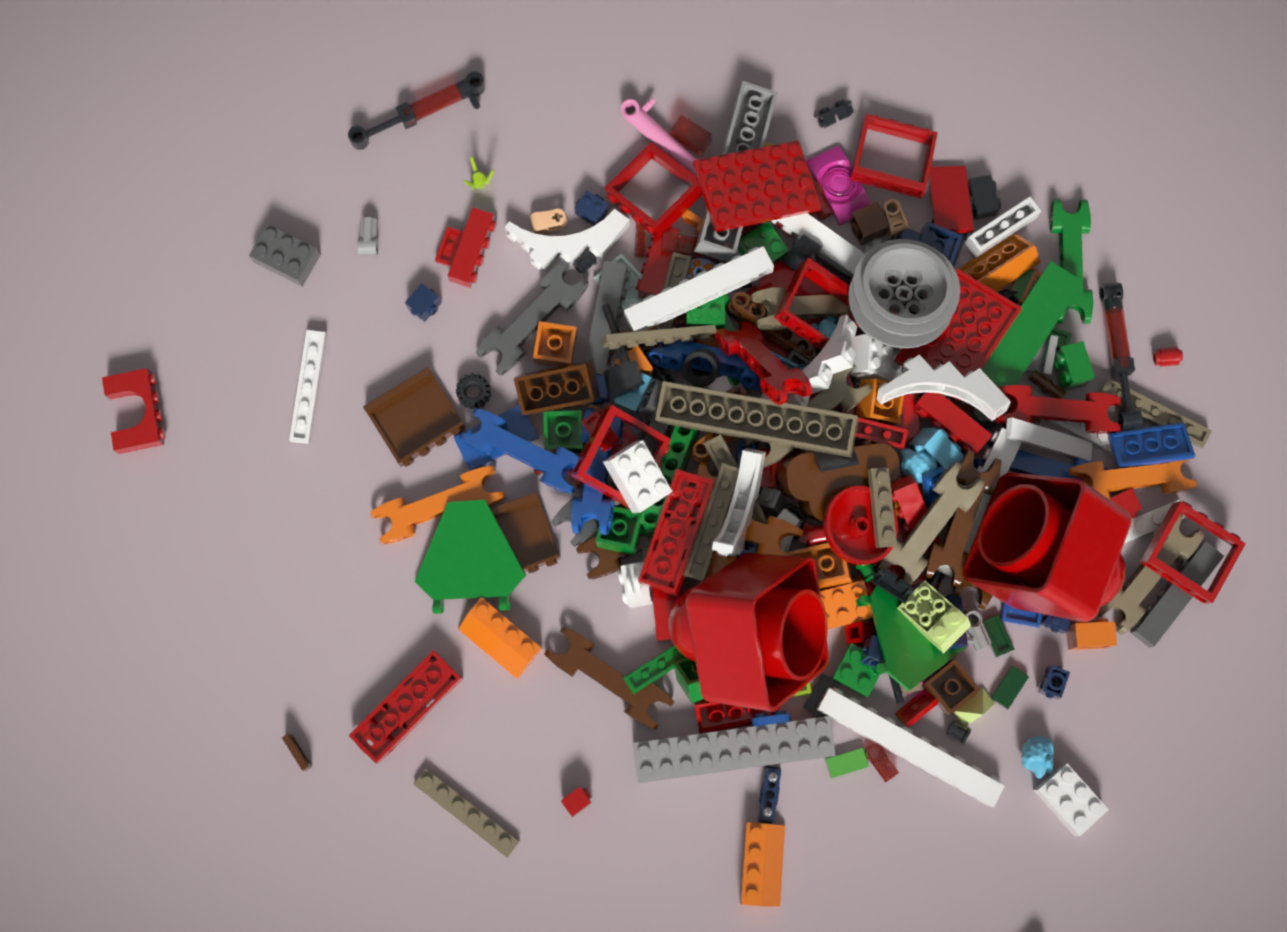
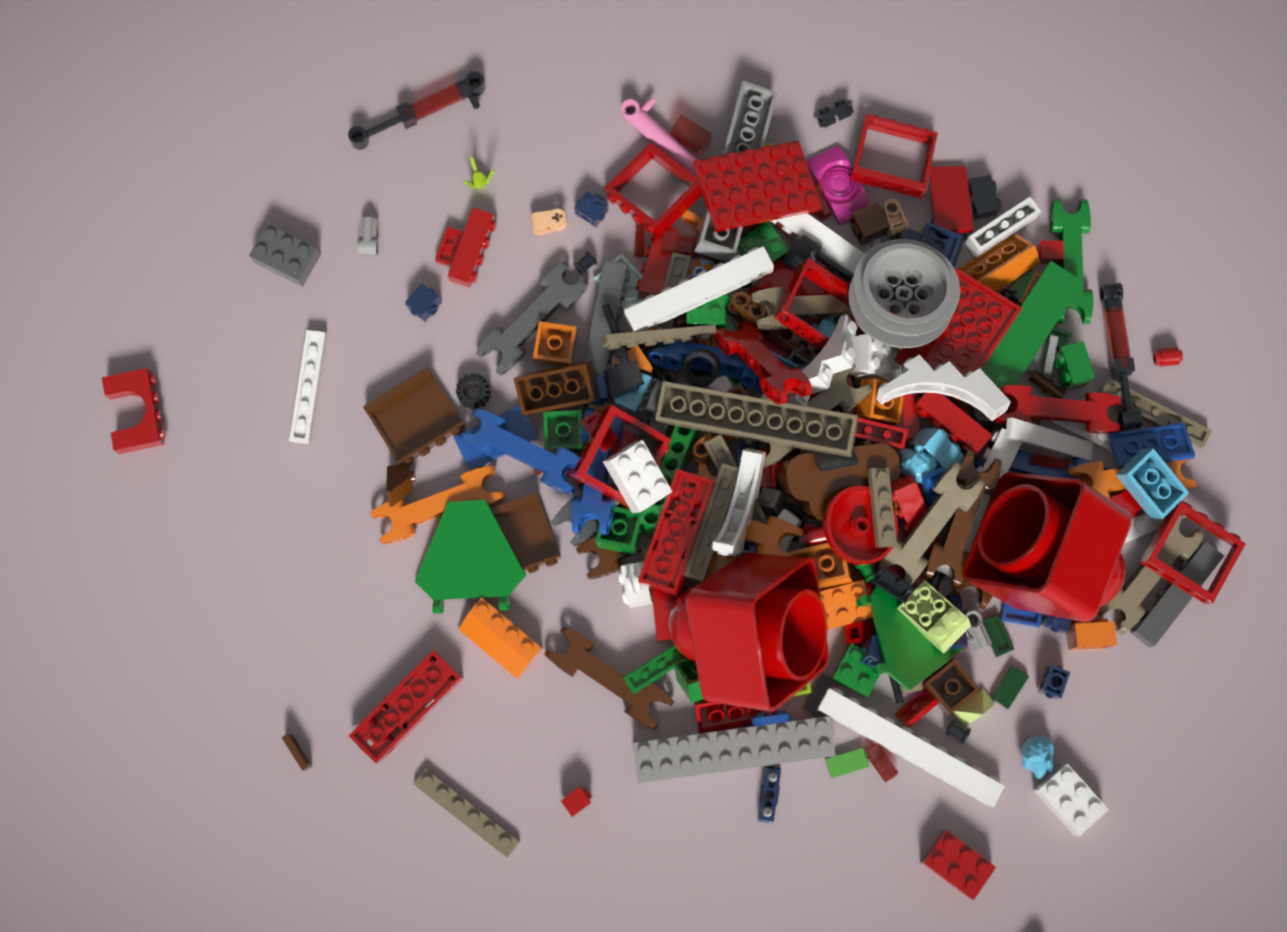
(399, 482): none -> reddish brown slope
(571, 247): white arch -> none
(762, 864): orange slope -> none
(958, 864): none -> red brick
(1049, 461): none -> clear red axle
(1050, 251): none -> red brick
(1152, 483): none -> medium azure brick

